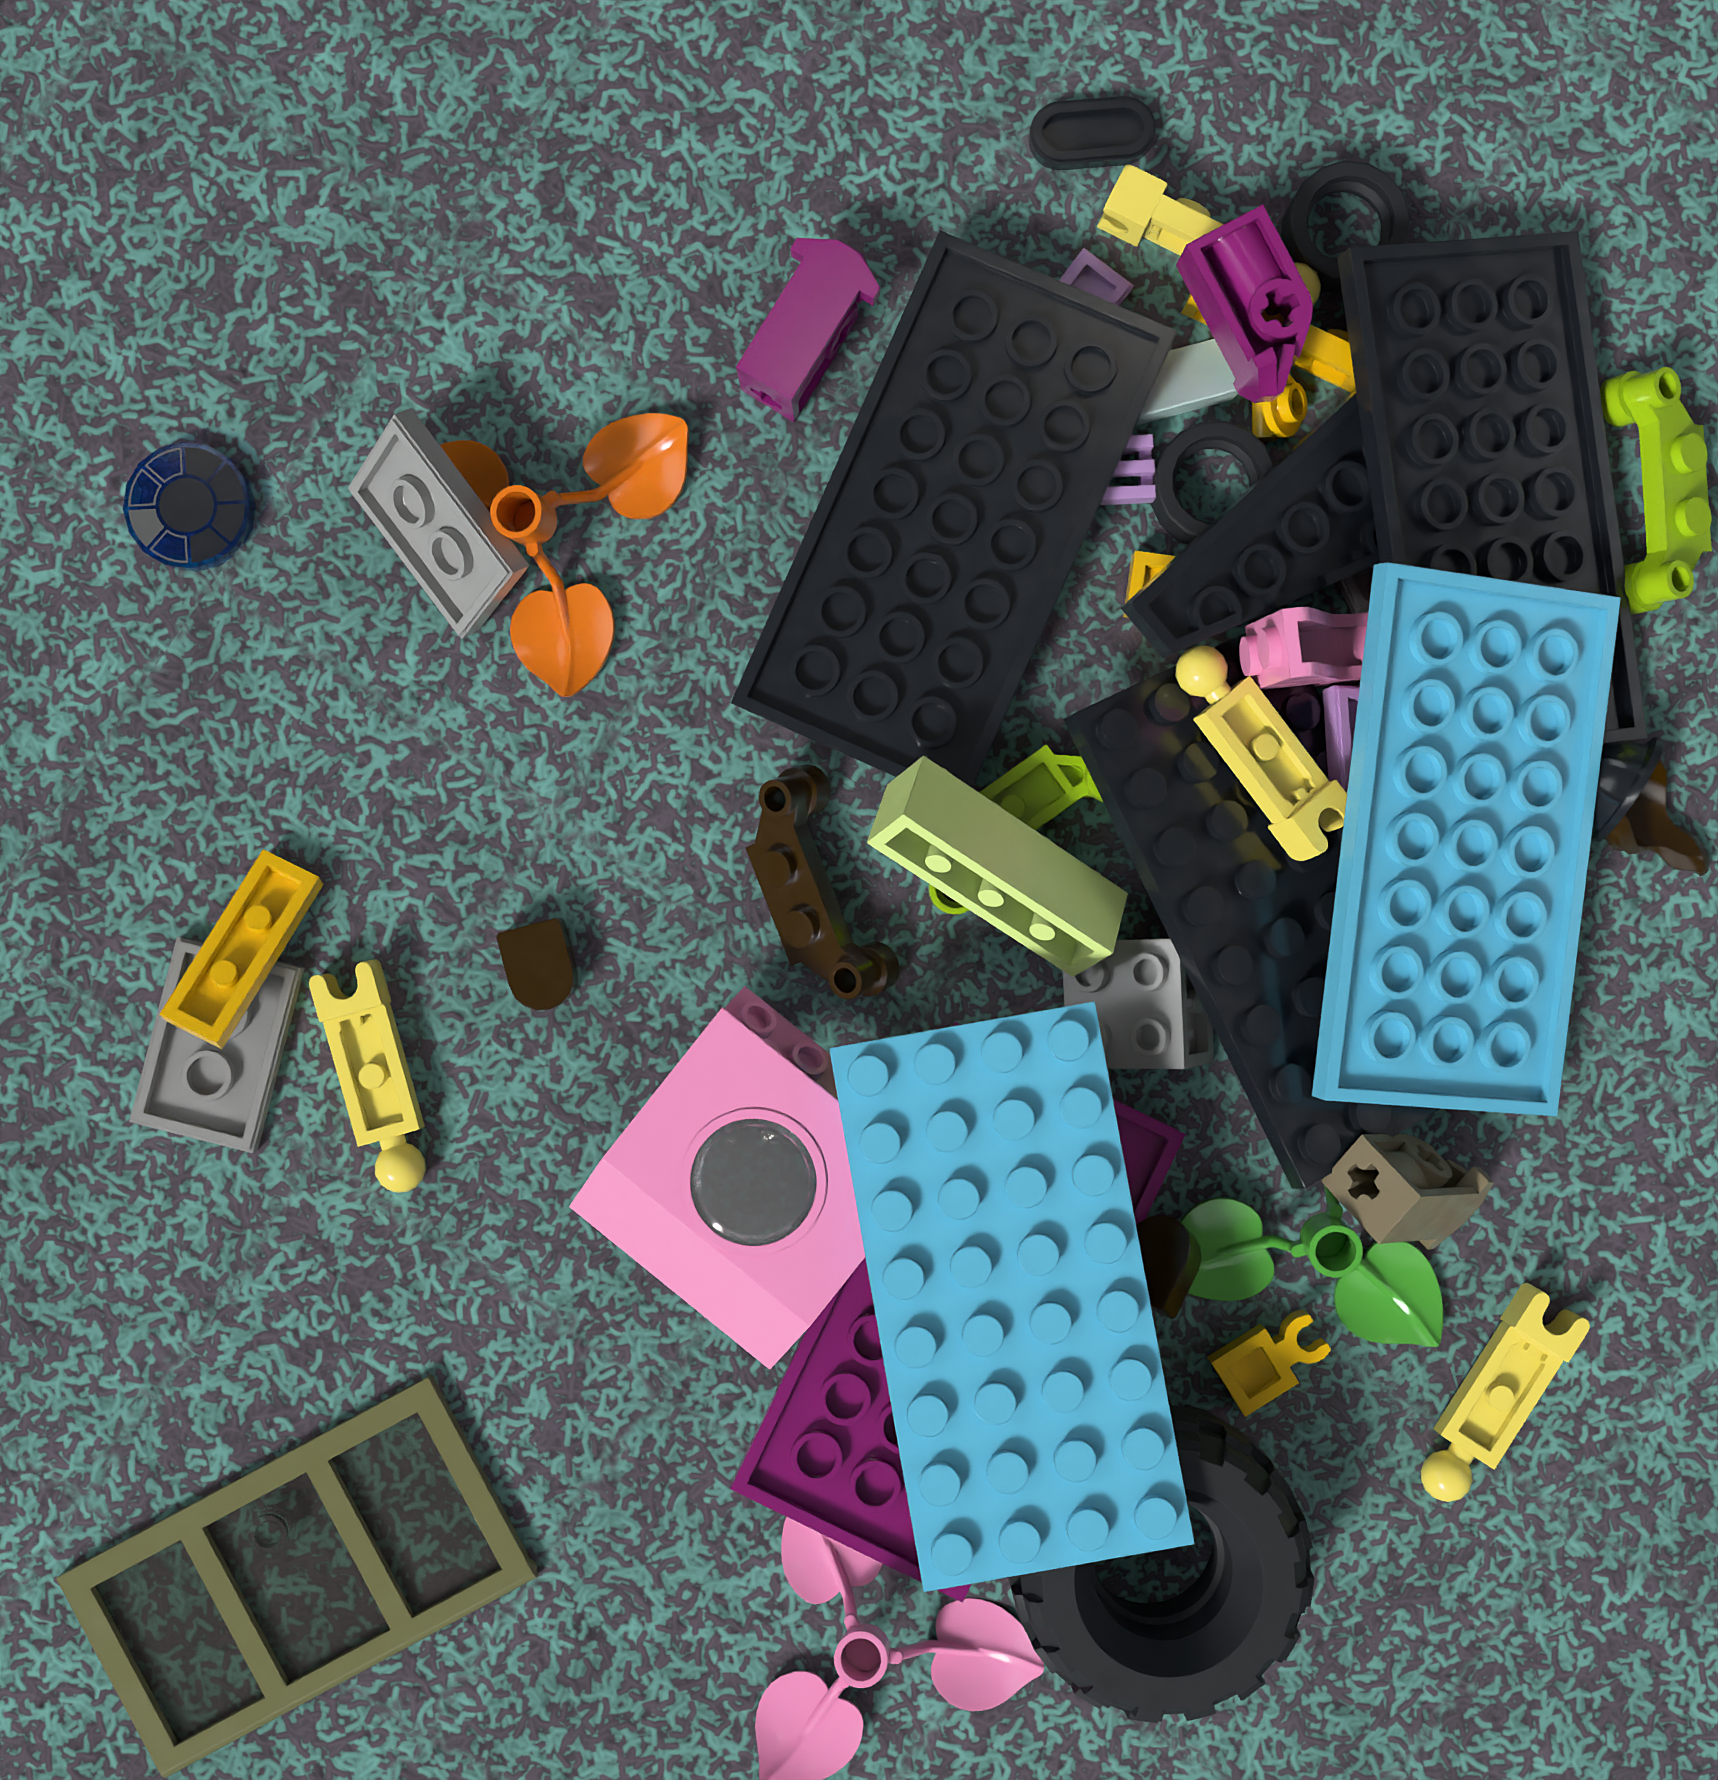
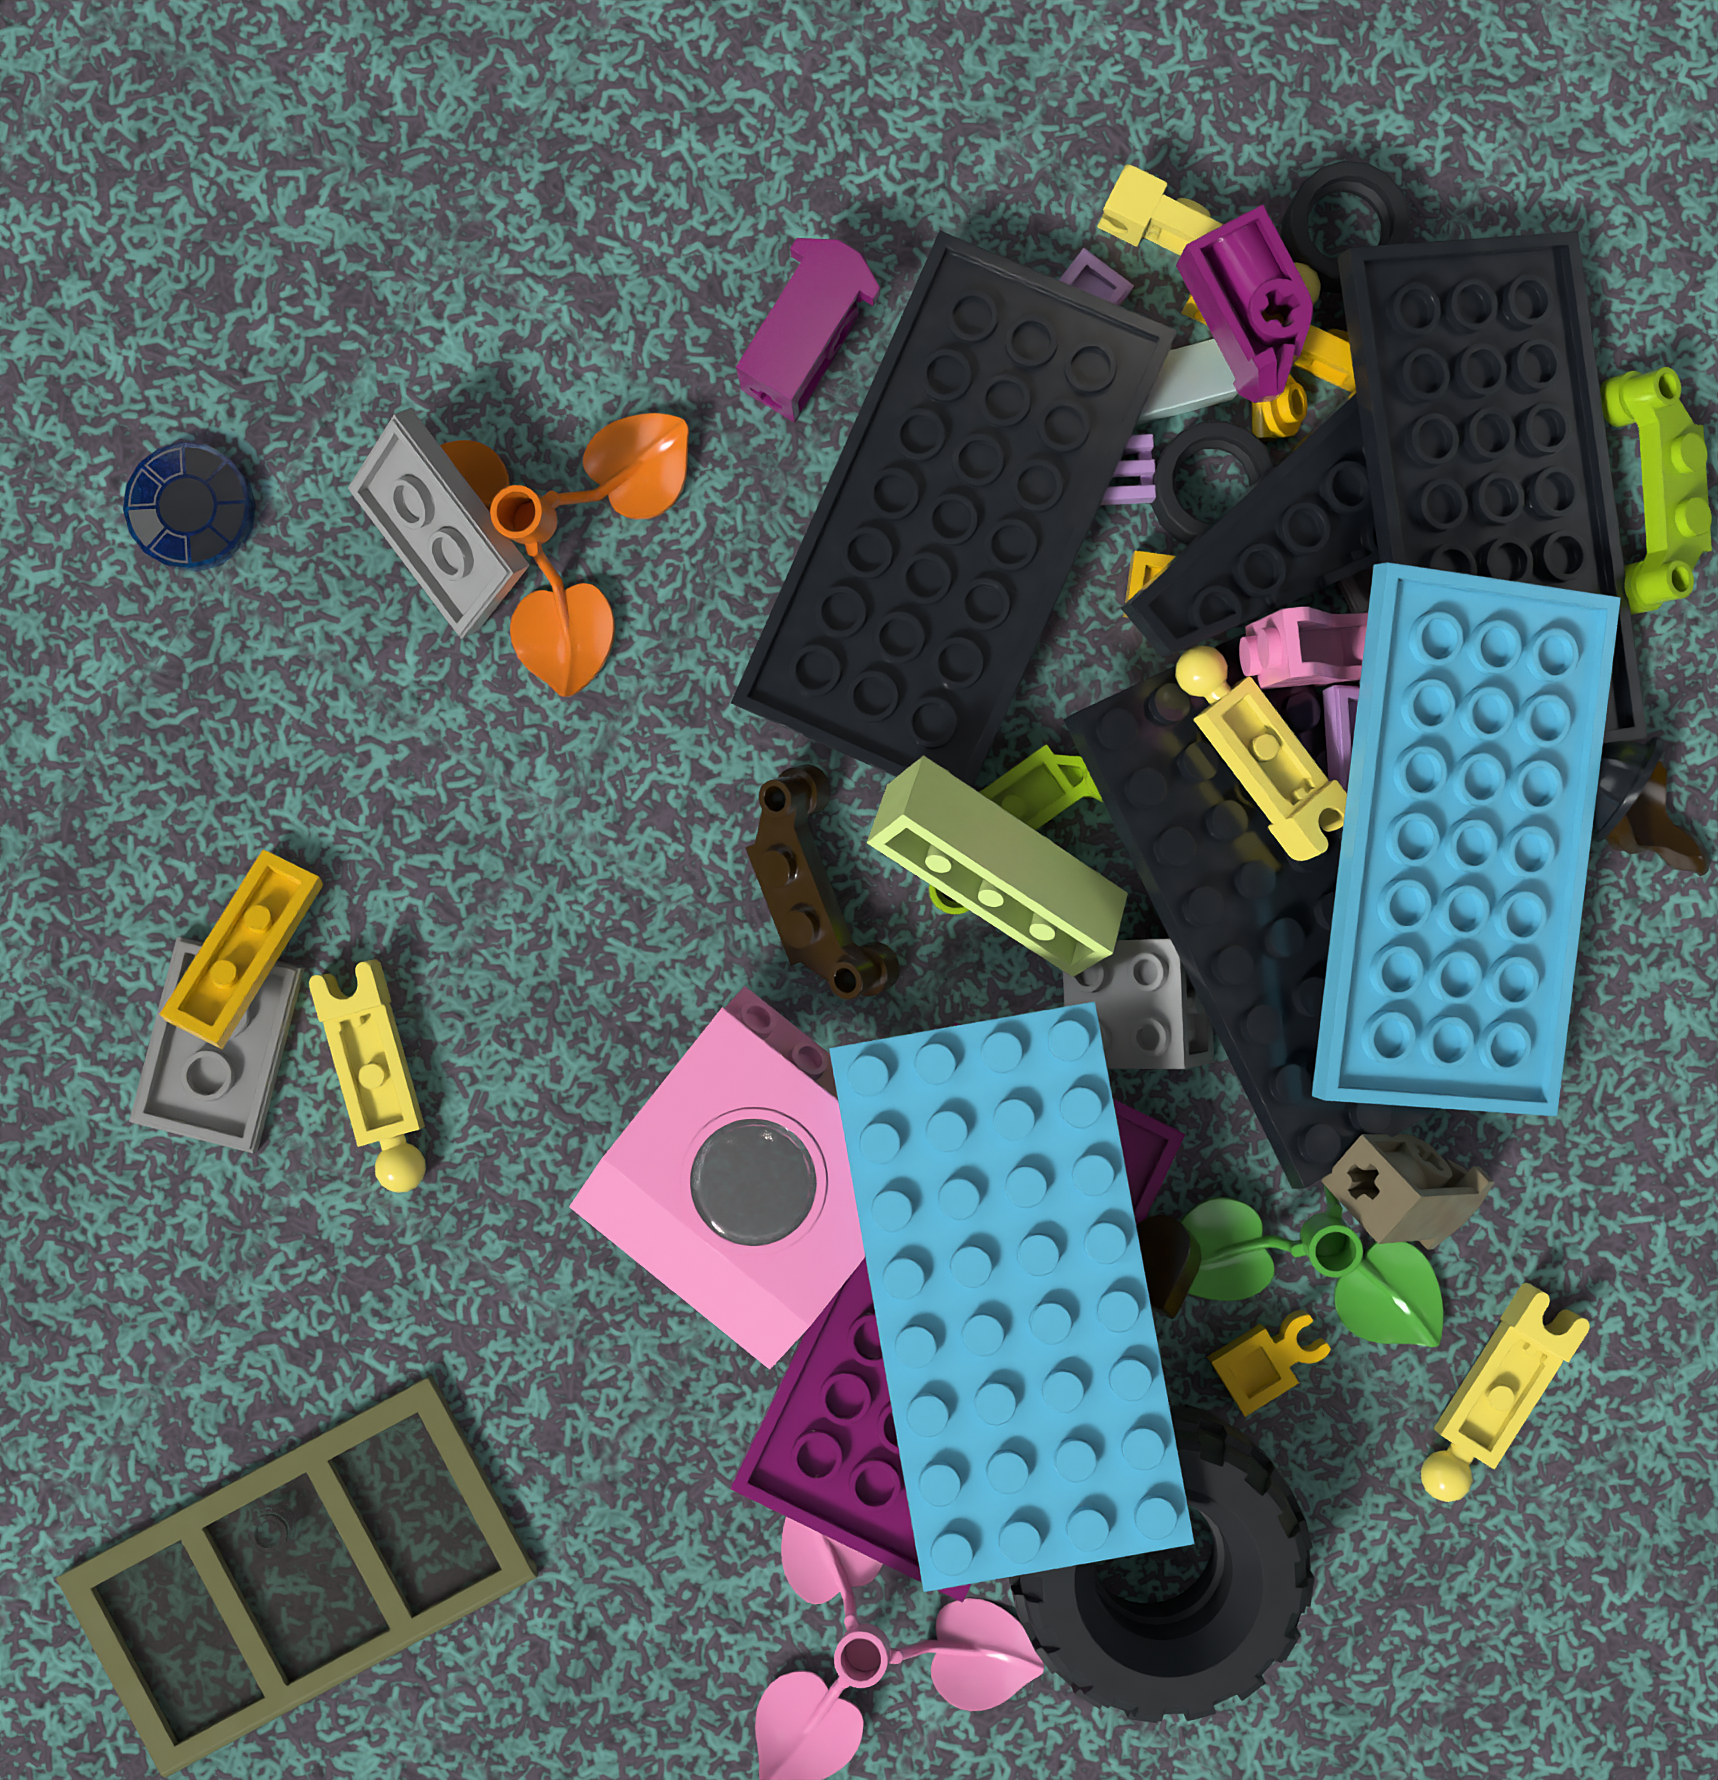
(539, 963): dark brown piece -> none
(1091, 133): black tile -> none

